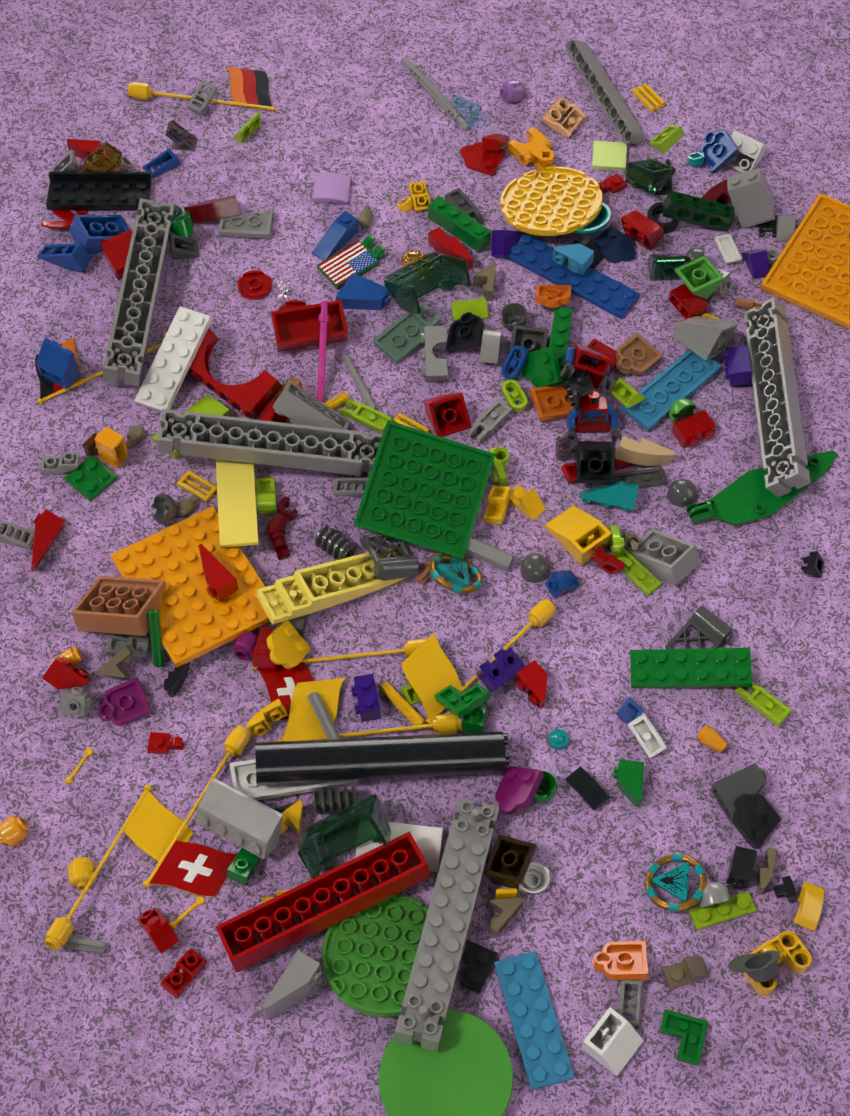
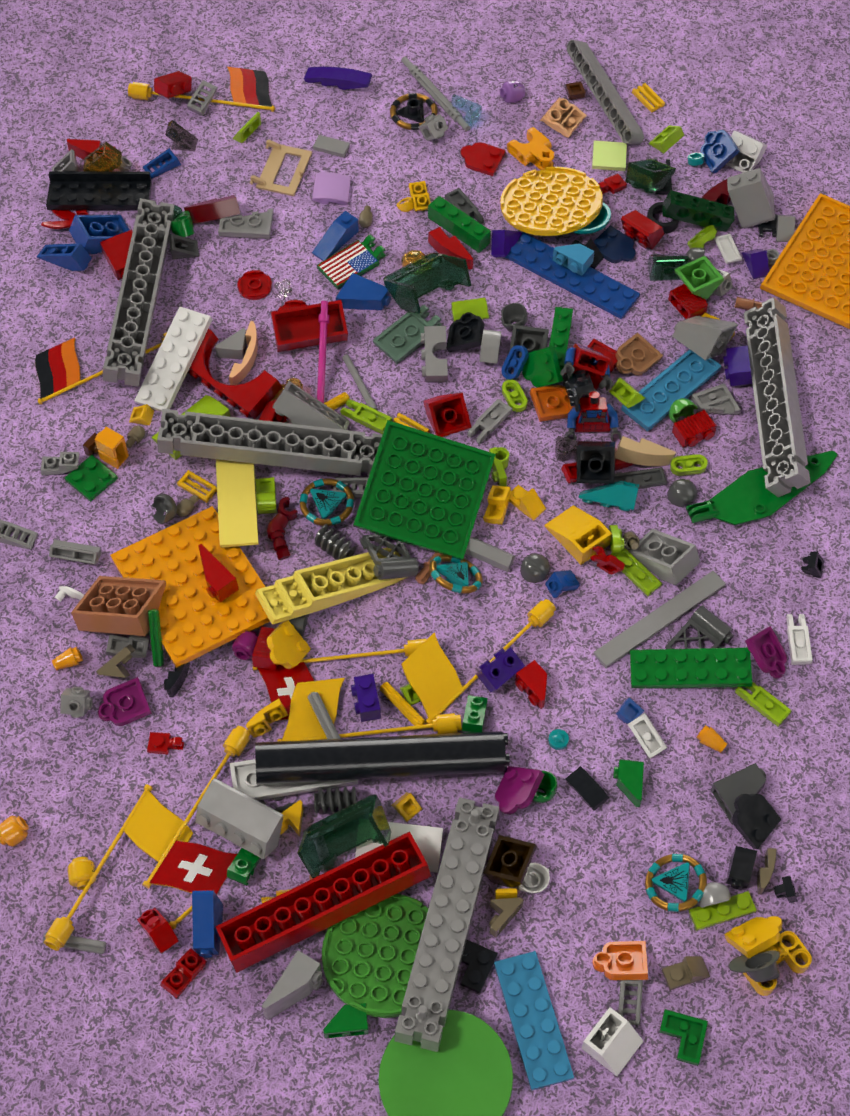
(45, 533): red slope -> none
(57, 364): blue slope -> none
(64, 590): none -> white bar
(64, 675): red slope -> none
(75, 552): none -> light grey piece
(88, 752): yellow hinge -> none
(142, 415): none -> yellow slope
(173, 84): none -> red brick
(206, 914): none -> blue slope
(233, 346): none -> light grey slope
(240, 371): none -> light nougat slope
(283, 169): none -> tan piece
(326, 501): none -> piece
(331, 146): none -> light grey tile
(342, 77): none -> dark purple slope
(347, 1022): none -> green slope
(407, 806): none -> yellow slope
(413, 110): none -> black piece
(433, 127): none -> light grey brick
(462, 703): green plate -> none
(486, 279): dark tan slope -> none
(494, 141): red slope -> none
(553, 295): orange plate -> none
(575, 90): none -> reddish brown plate
(659, 619): none -> light grey tile
(688, 465): none -> lime plate
(702, 237): none -> lime plate
(716, 400): none -> light grey wing
(755, 935): none -> yellow plate
(768, 652): none -> magenta plate
(799, 641): none -> white hinge
(810, 906): yellow slope -> none

